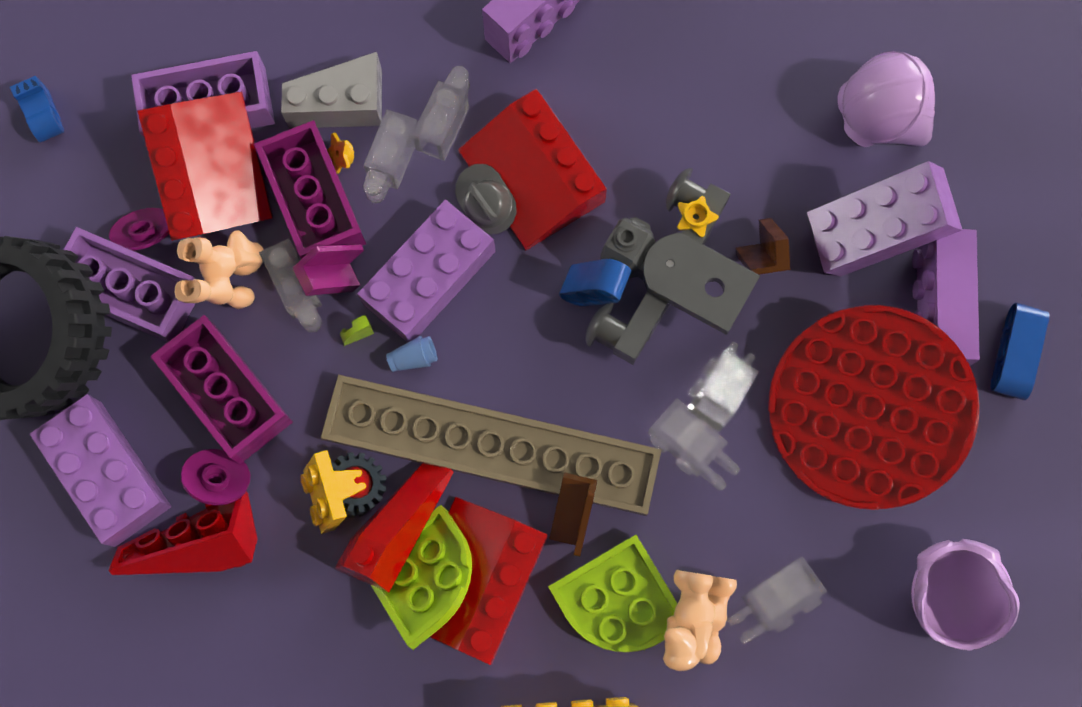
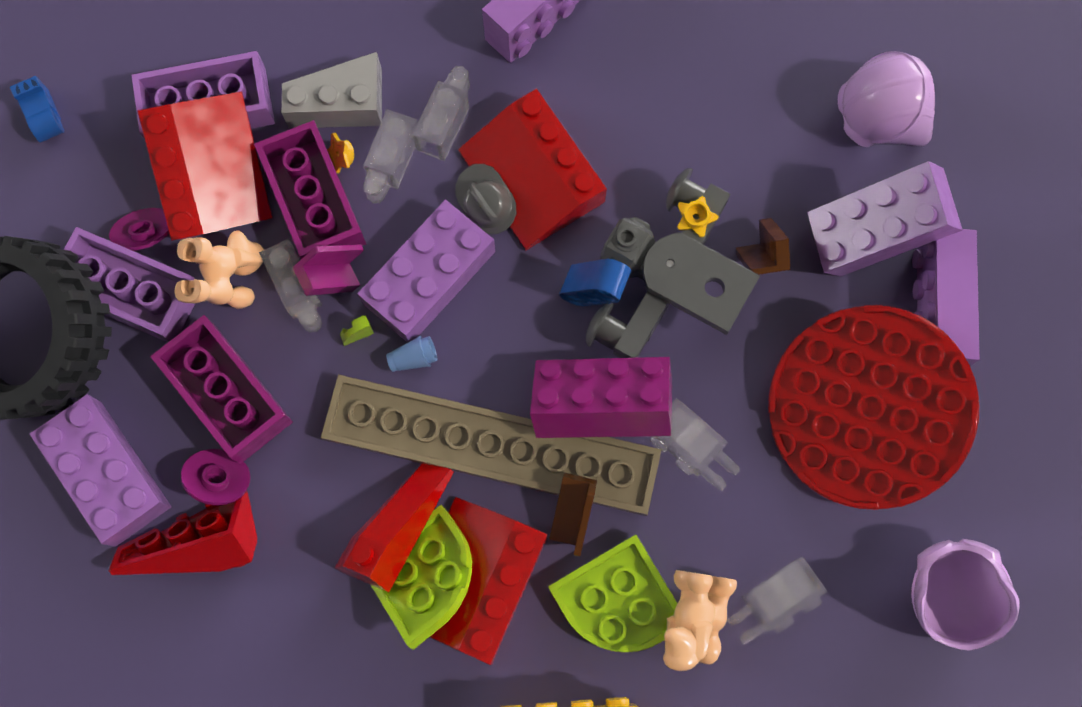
(341, 488): yellow plate -> none
(602, 397): none -> magenta brick
(723, 387): clear hinge -> none
(1019, 351): blue beam -> none

